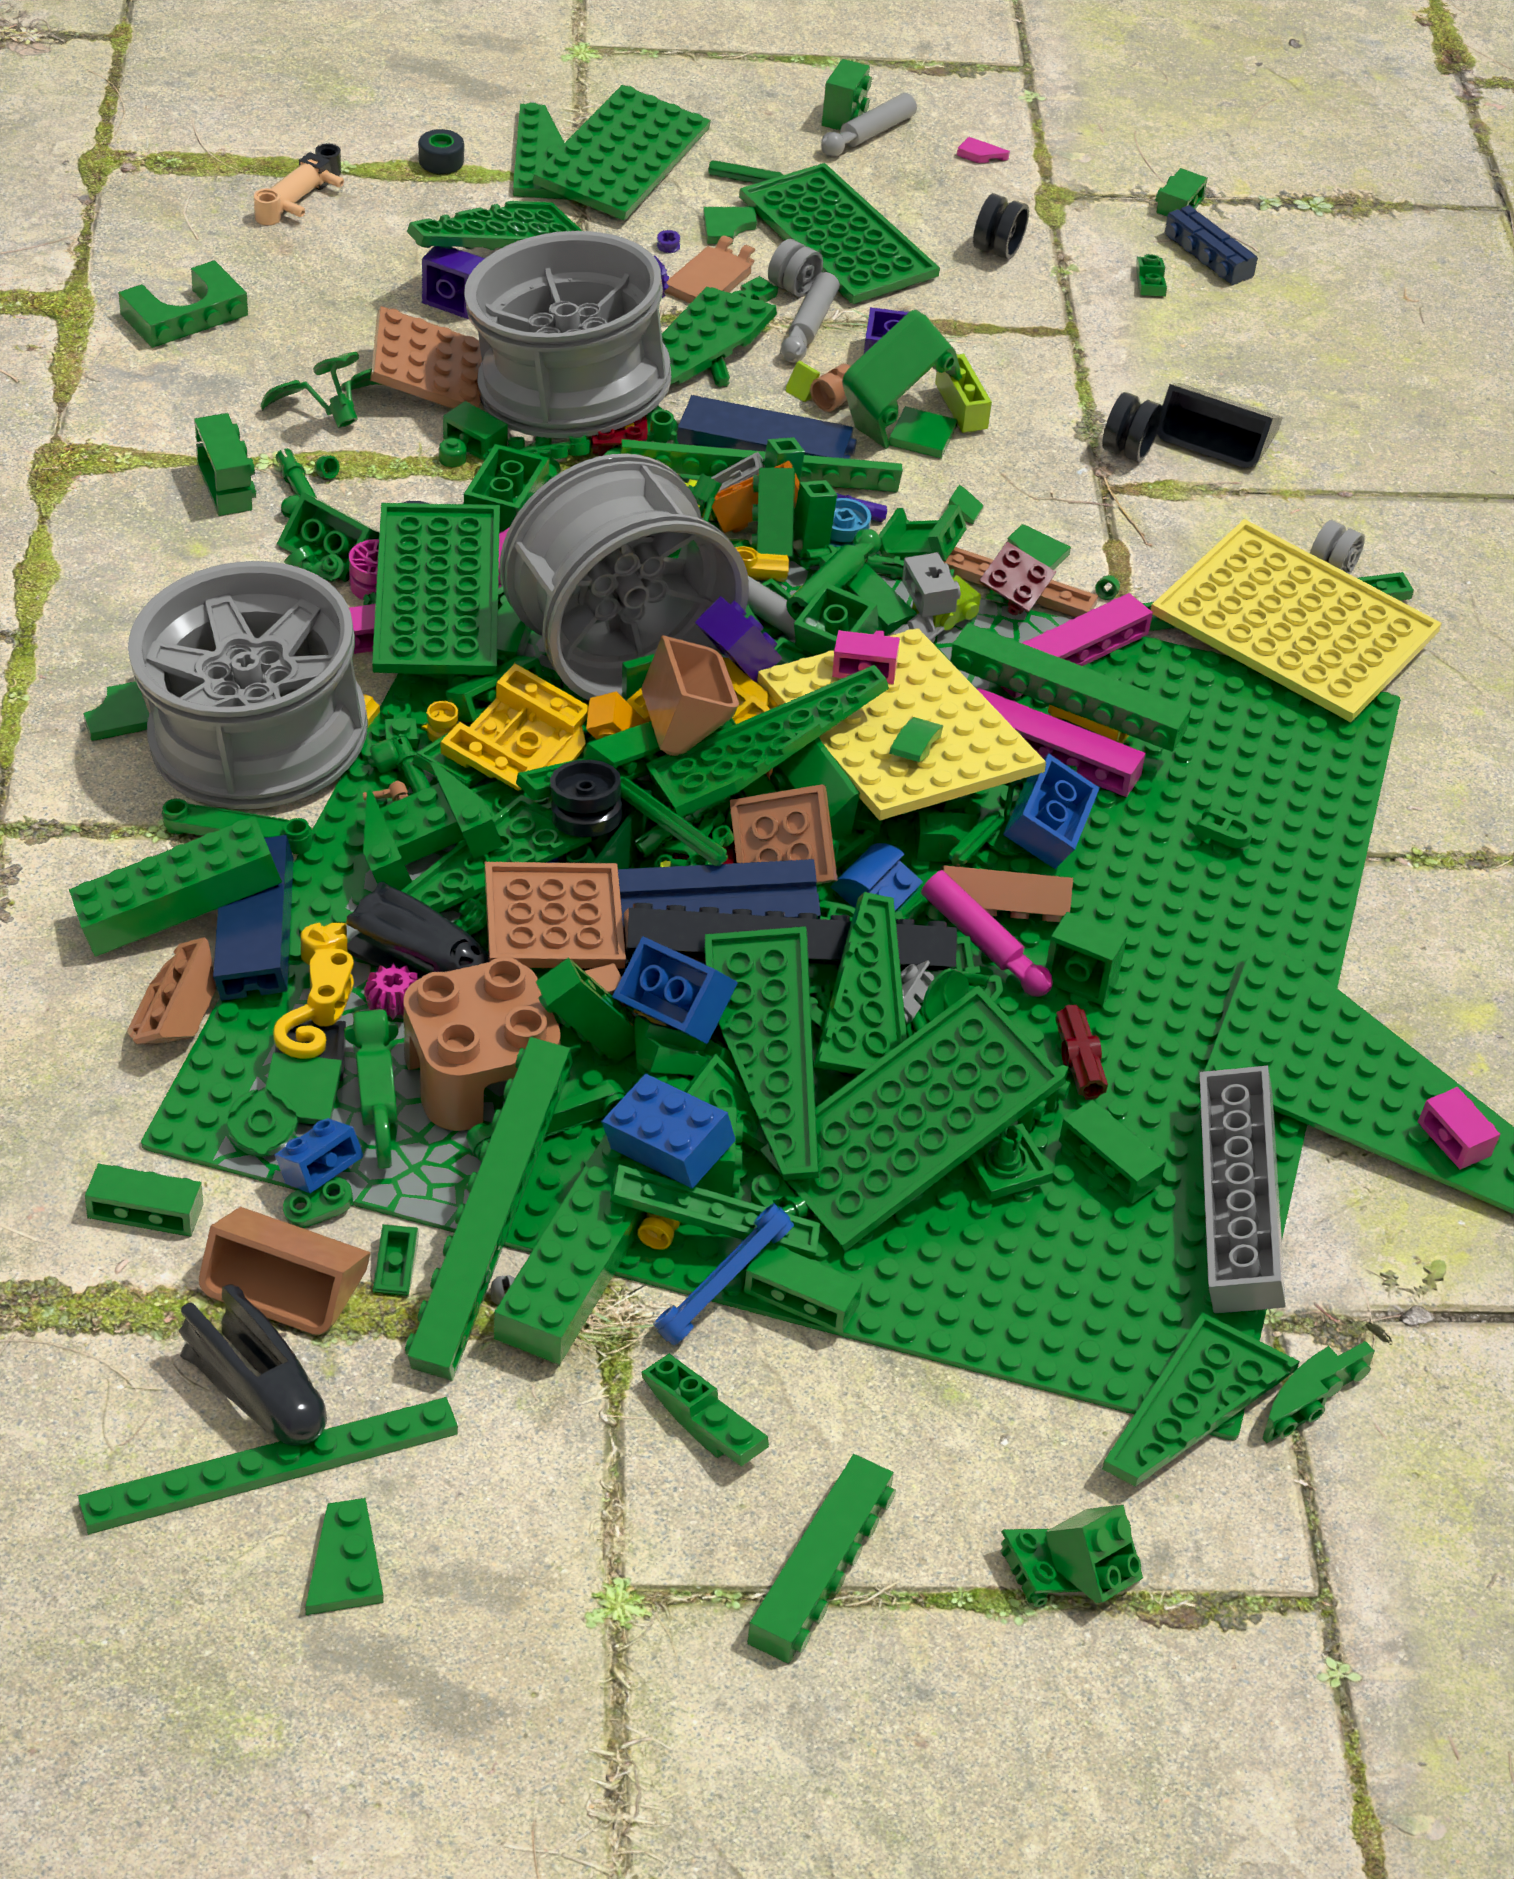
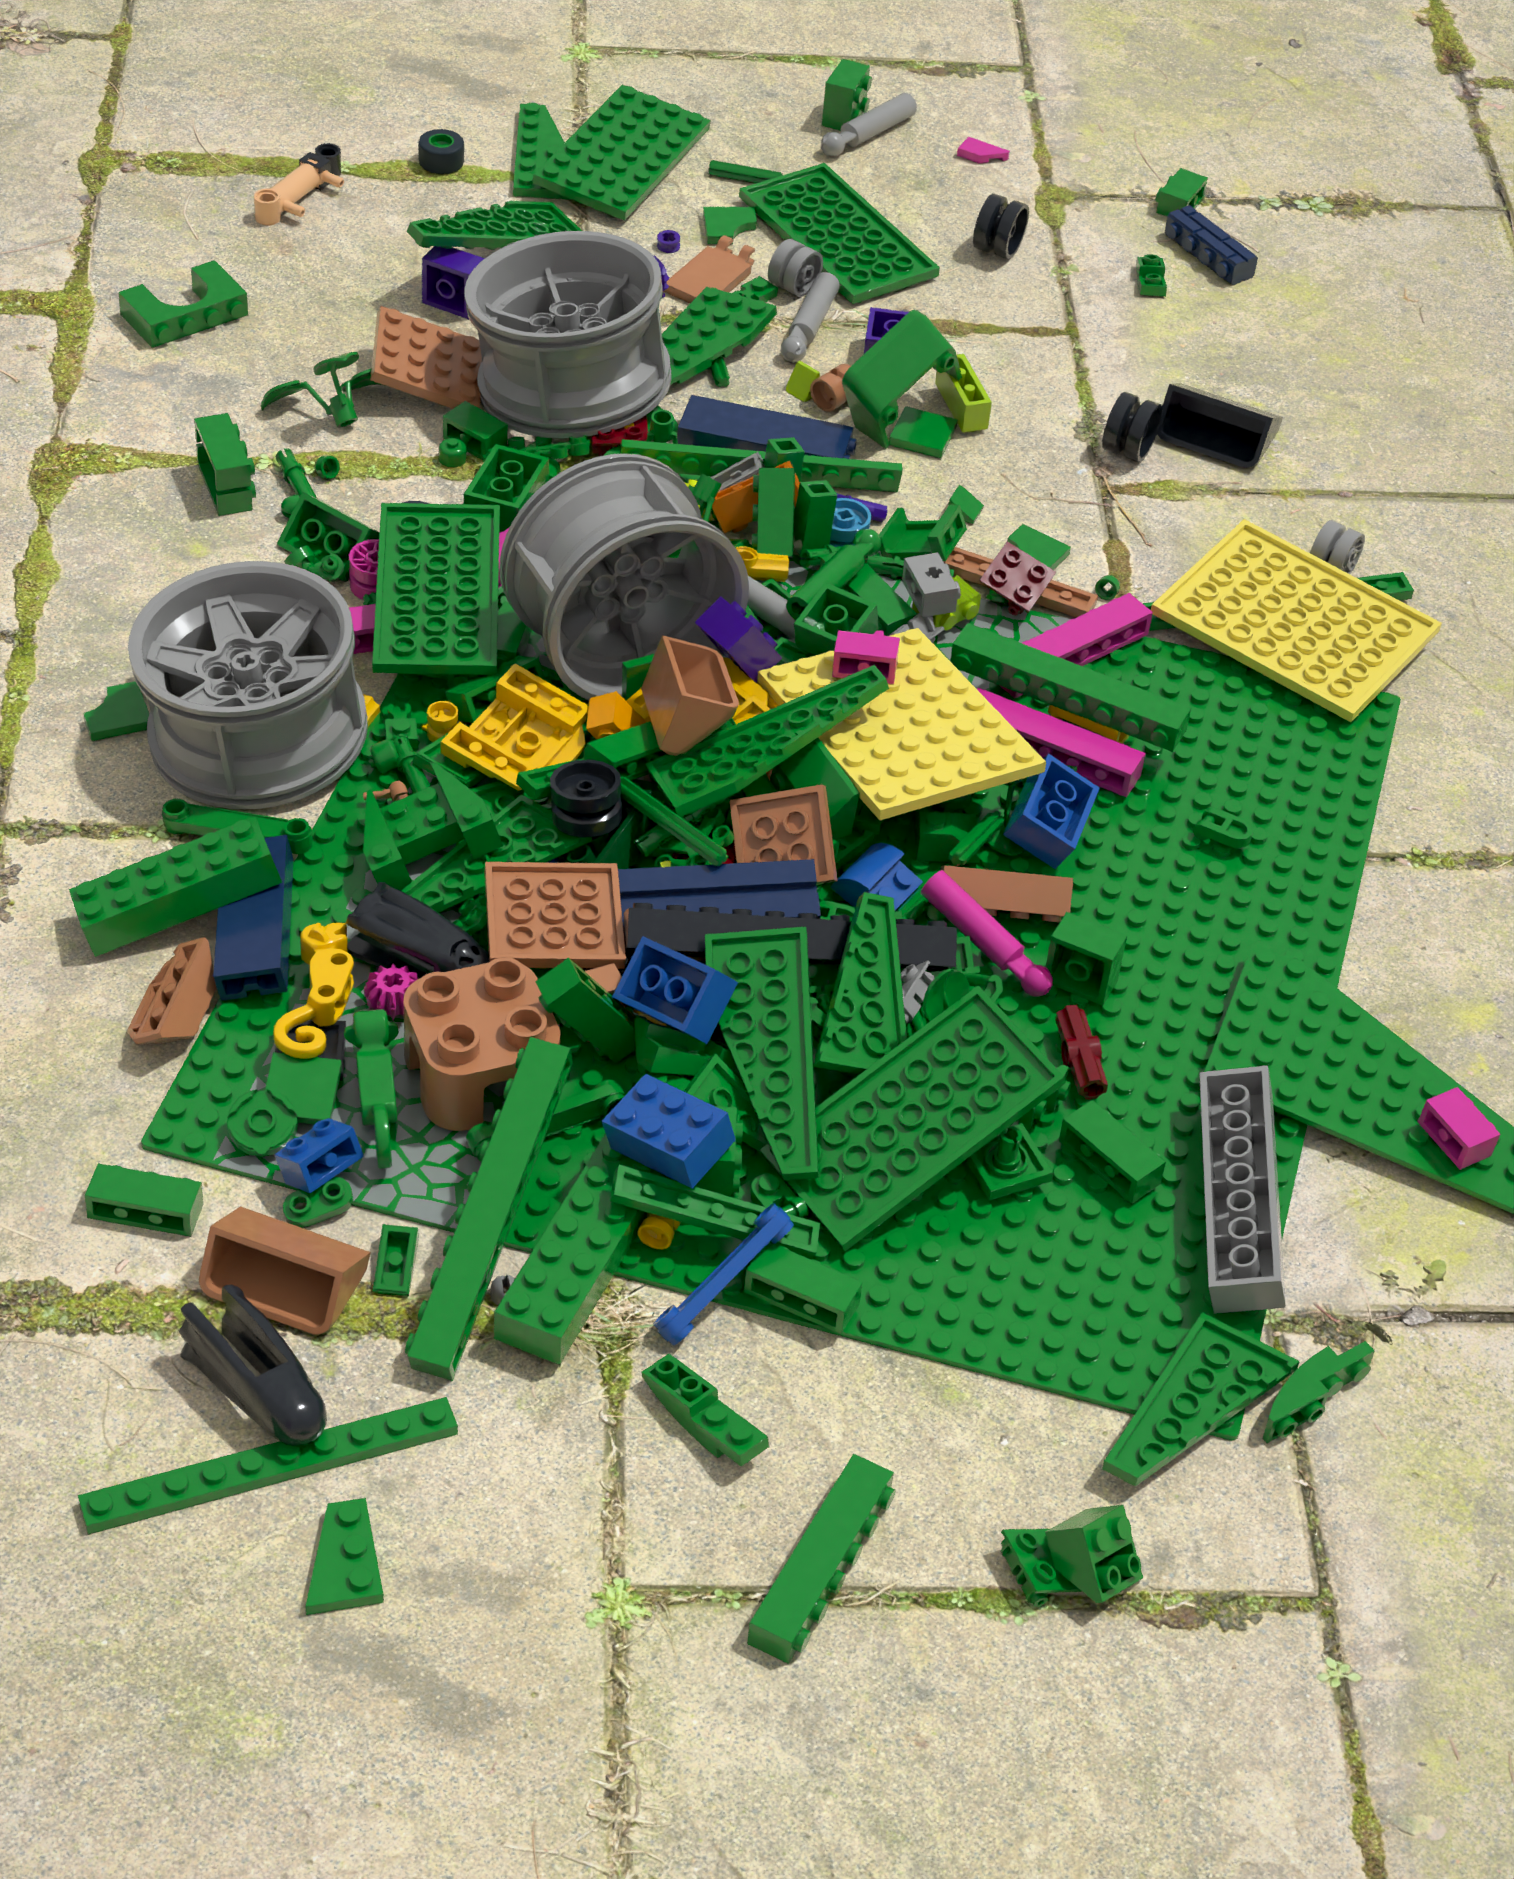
(916, 739): green slope -> none

